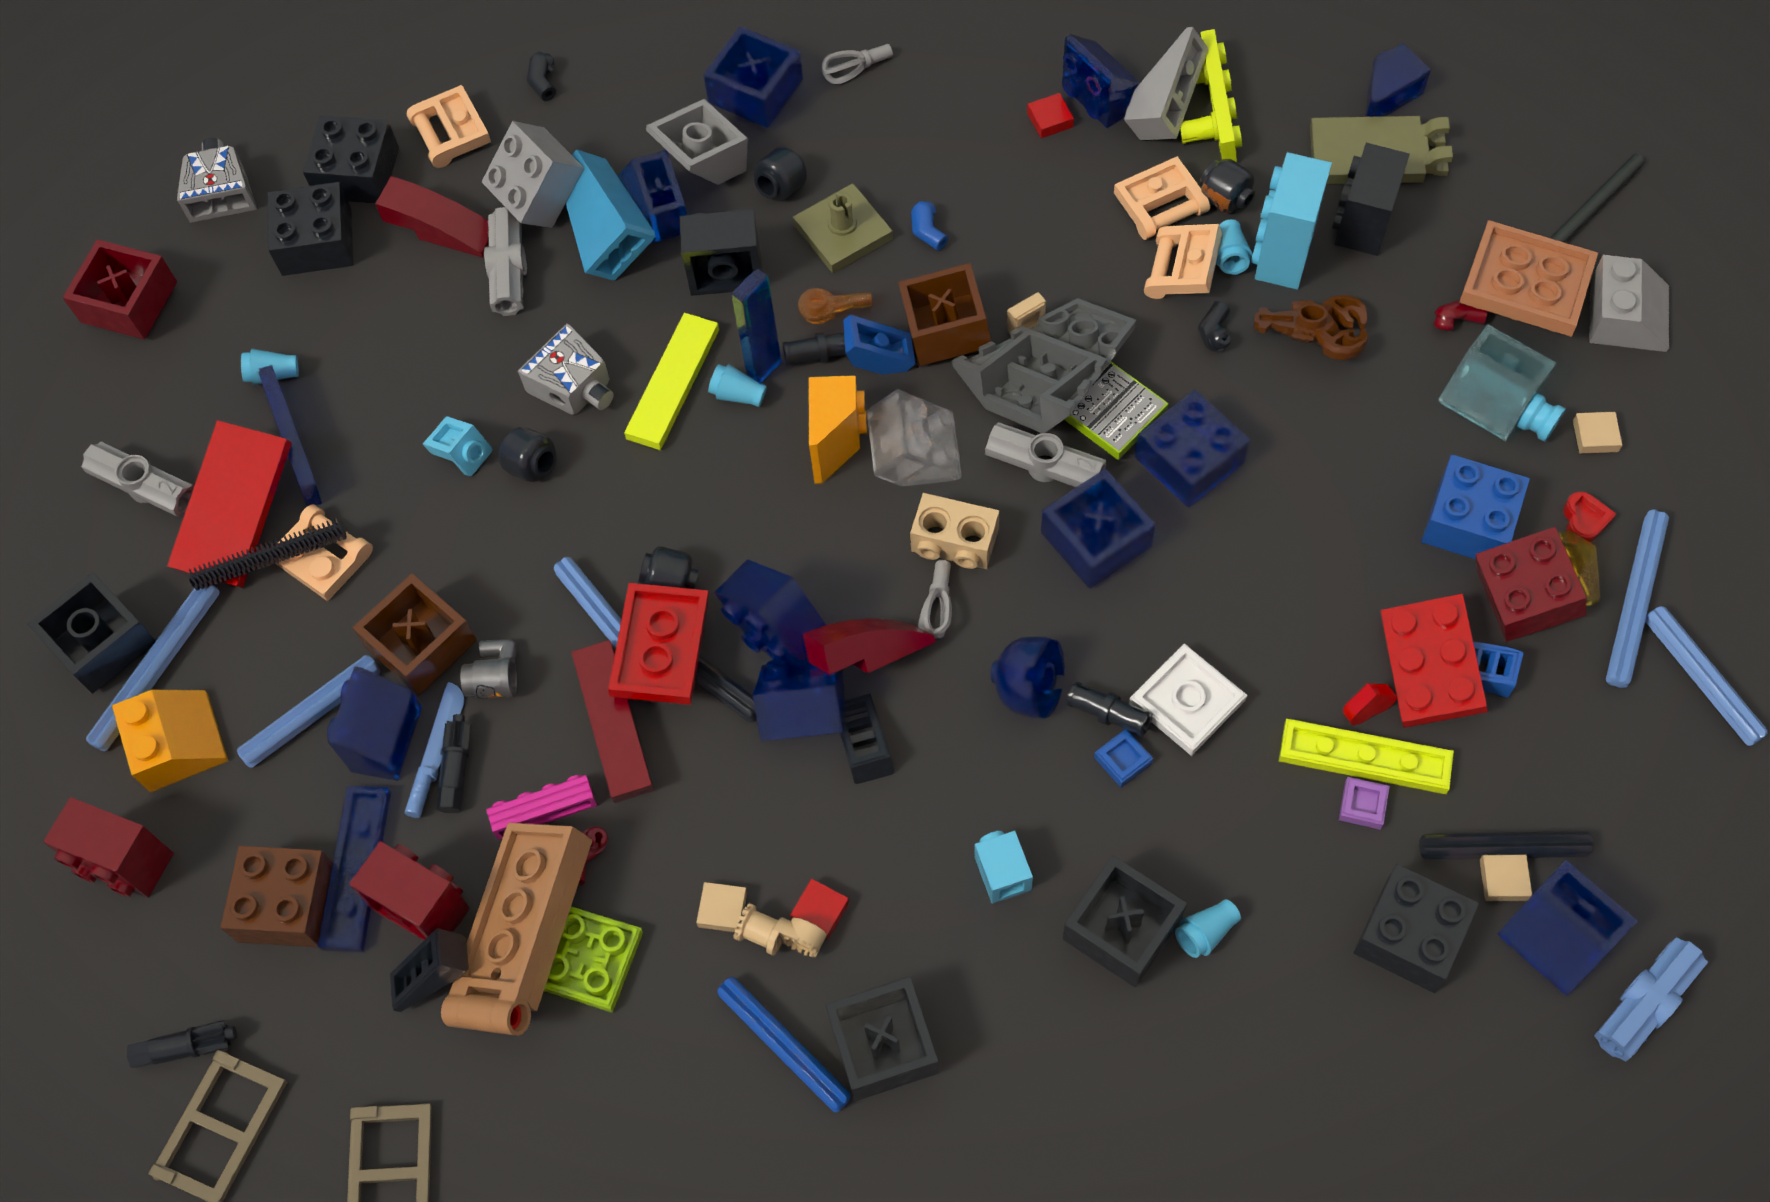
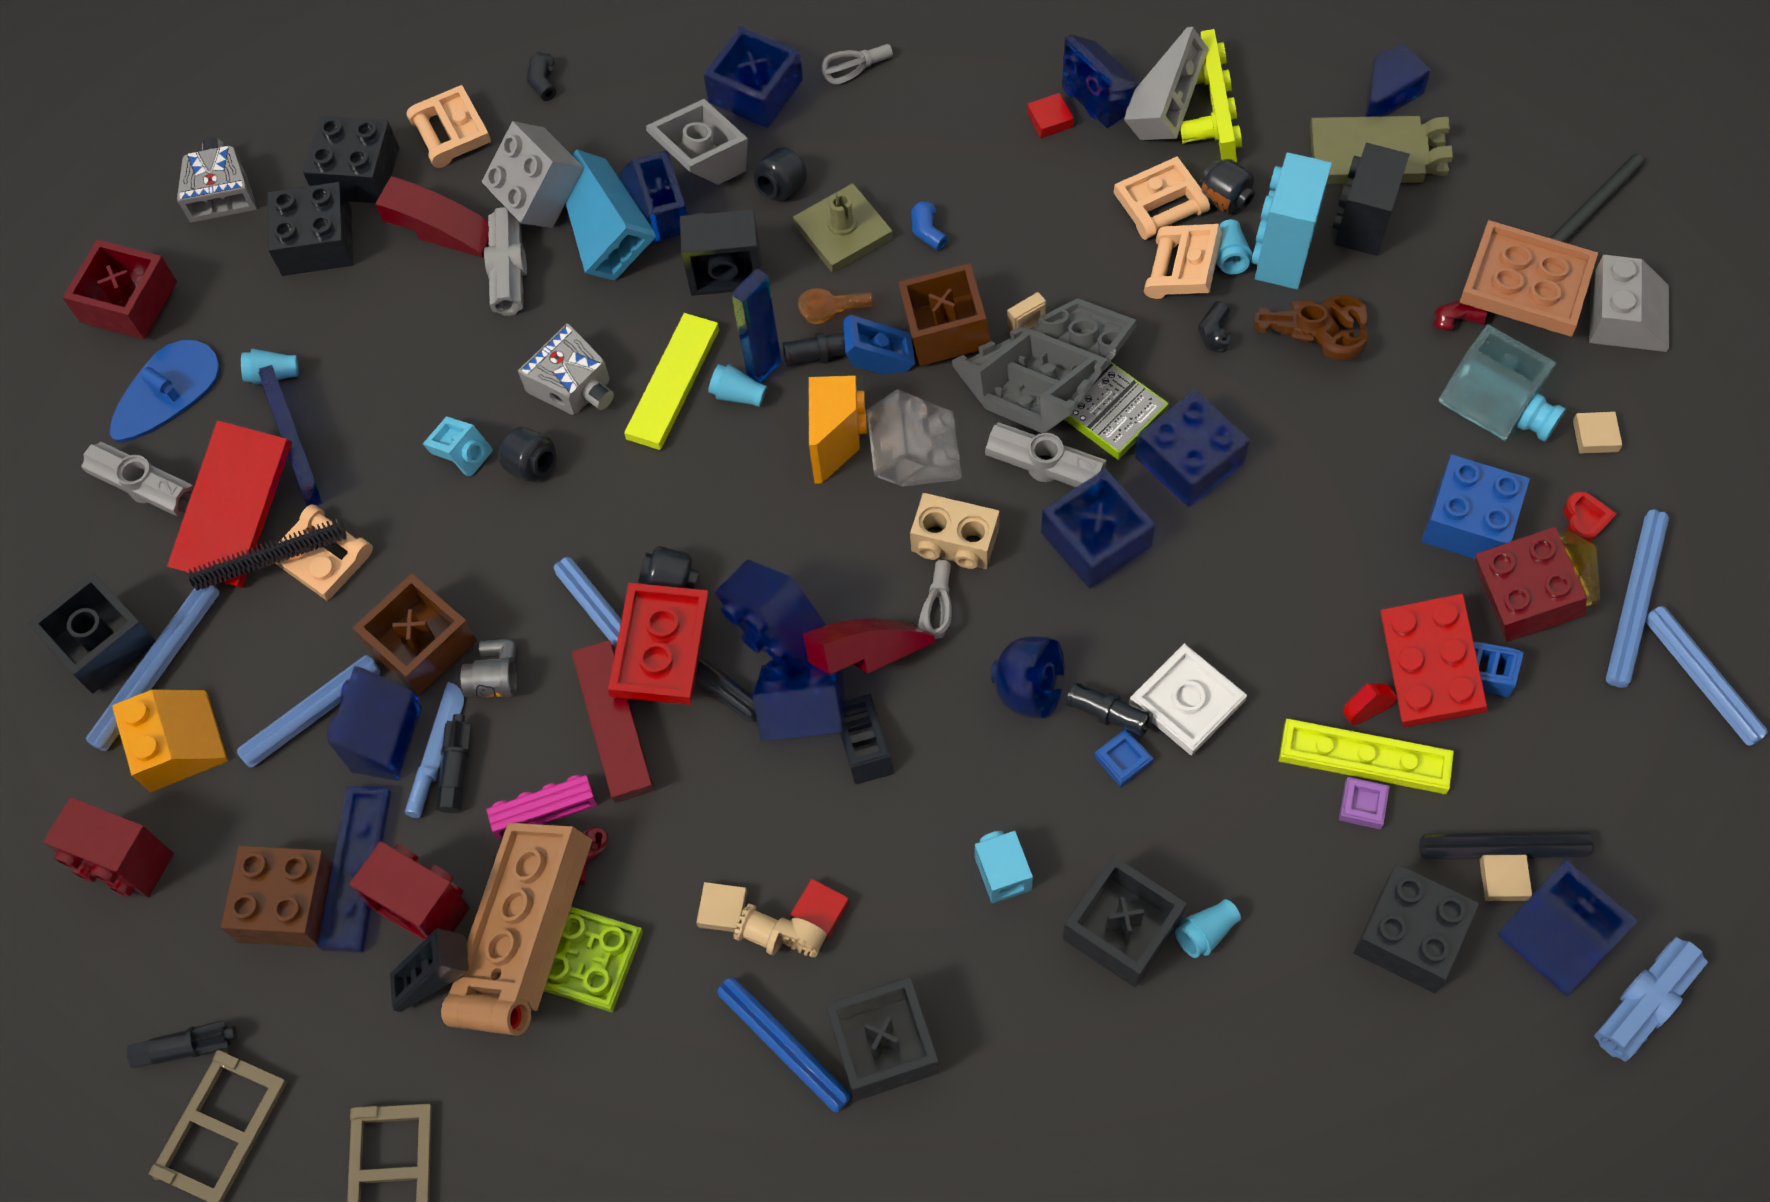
(165, 389): none -> blue shield

